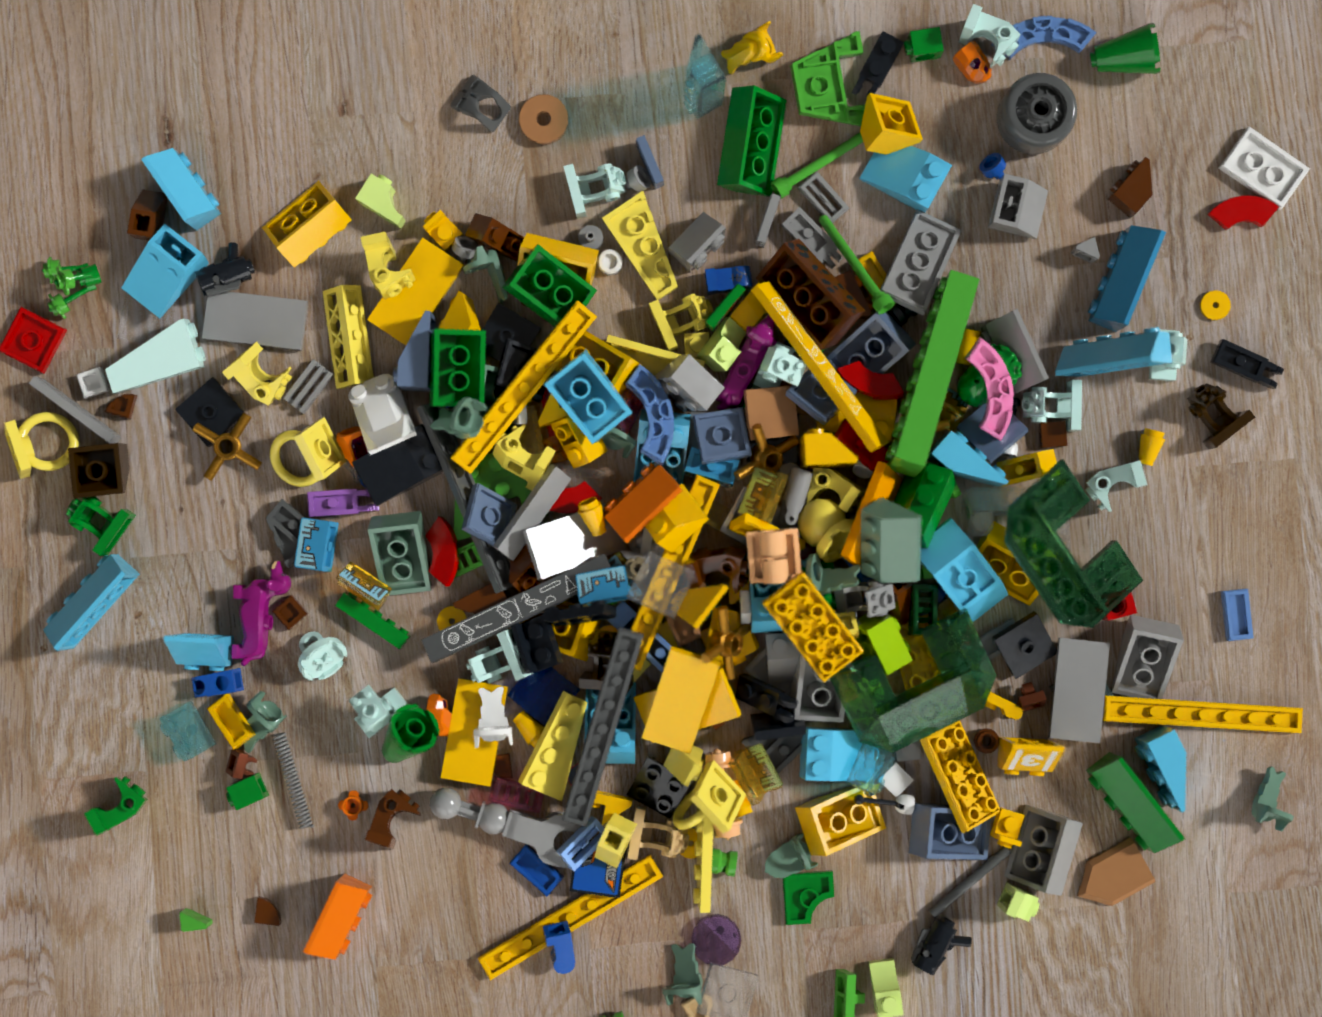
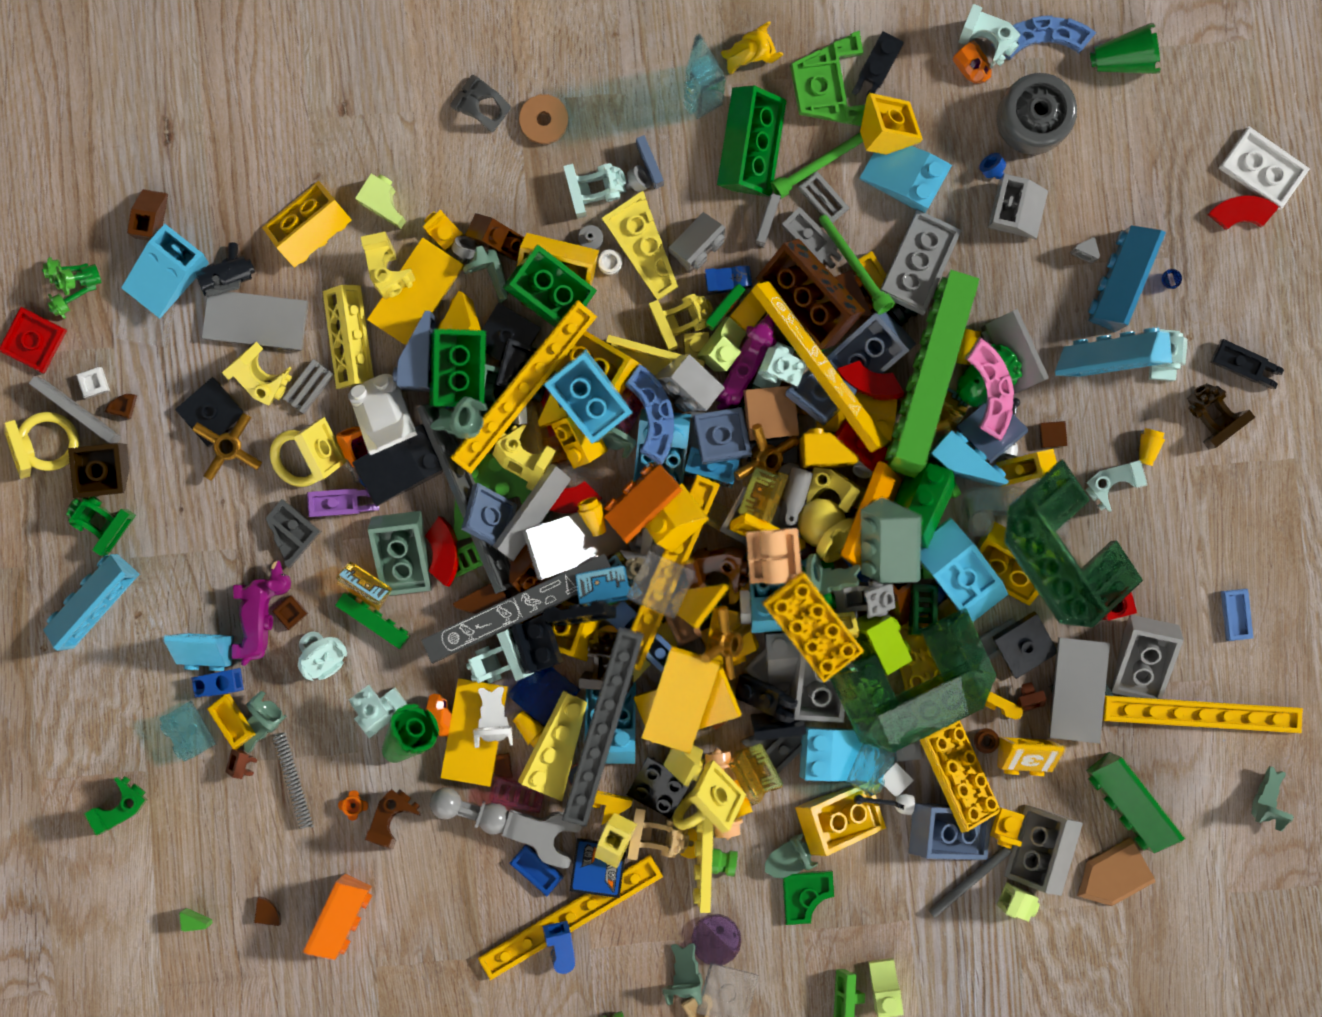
(160, 358): light aqua slope -> none
(183, 187): medium azure slope -> none
(246, 792): green brick -> none
(316, 544): dark azure panel -> none
(448, 613): yellow wheel -> none
(580, 840): light blue tile -> none
(924, 44): green brick -> none
(934, 943): black piece -> none
(1067, 405): light aqua tile -> none
(1135, 189): reddish brown slope -> none
(1166, 764): medium azure slope -> none
(1176, 276): none -> clear blue hinge
(1222, 301): yellow wheel -> none

